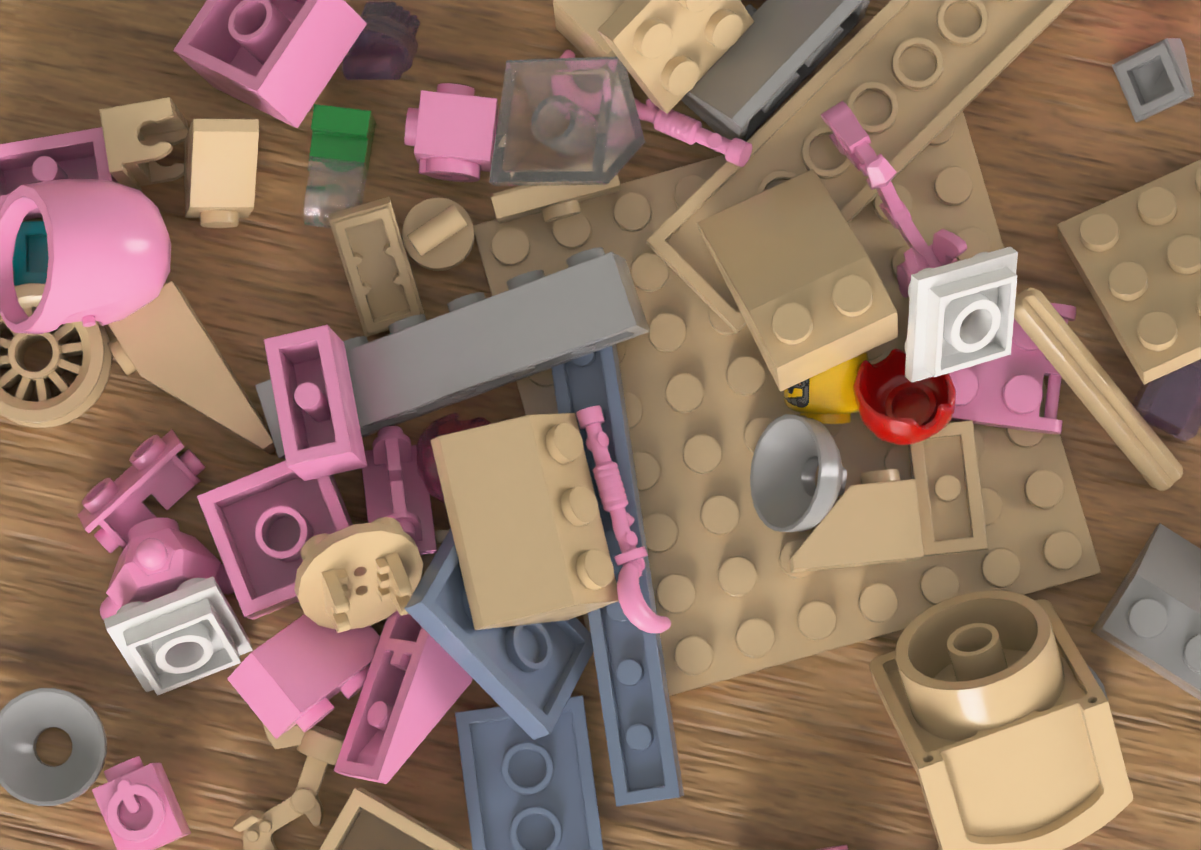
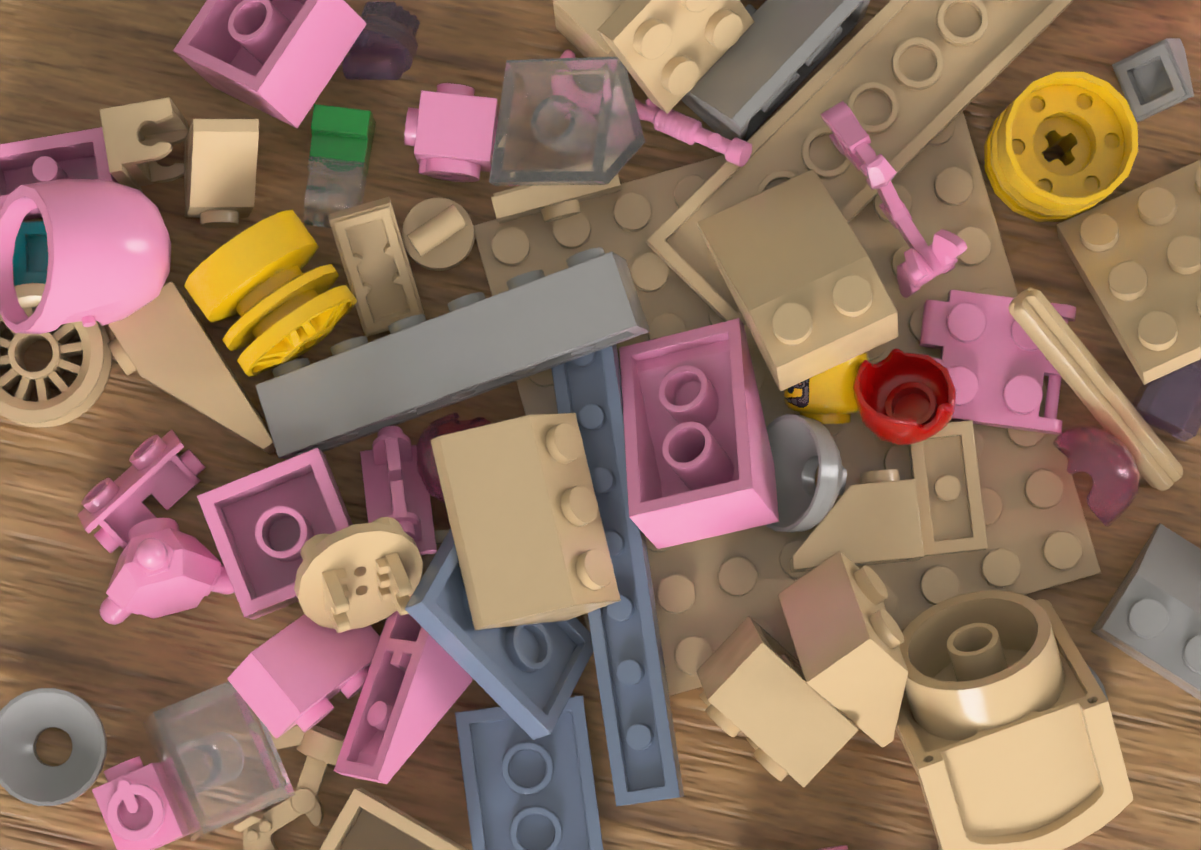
(179, 635): white piece -> none
(217, 759): none -> clear slope
(264, 283): none -> yellow wheel
(315, 403): bright pink brick -> none
(614, 501): bright pink piece -> none
(695, 436): none -> bright pink slope
(763, 692): none -> tan brick
(848, 643): none -> tan slope
(961, 314): white piece -> none
(1090, 126): none -> yellow wheel
(1108, 463): none -> clear pink hair

